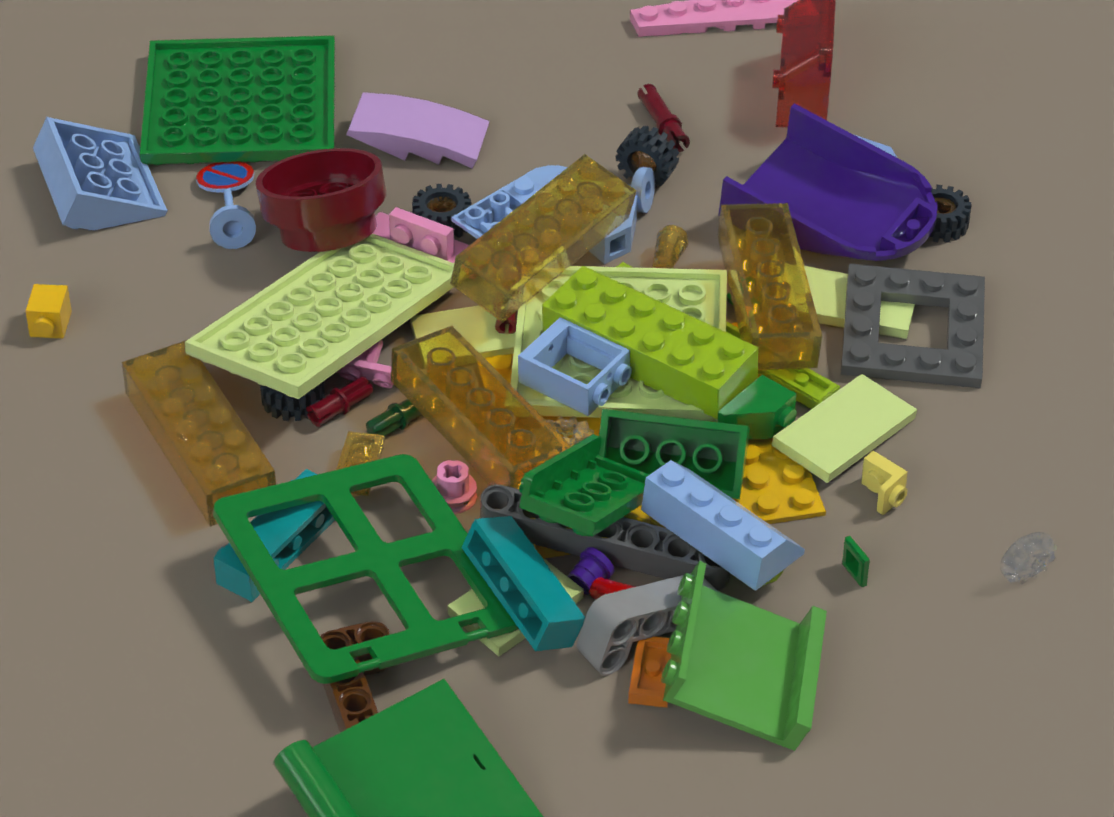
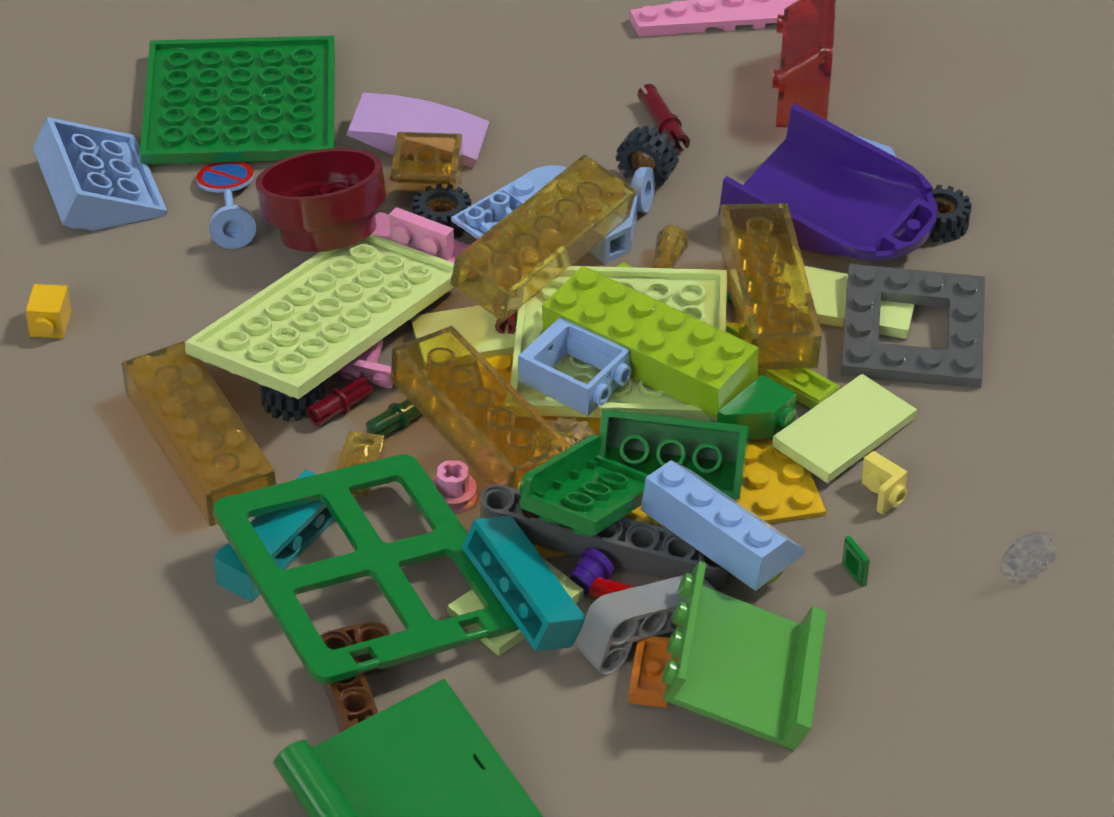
(428, 158): none -> clear yellow slope

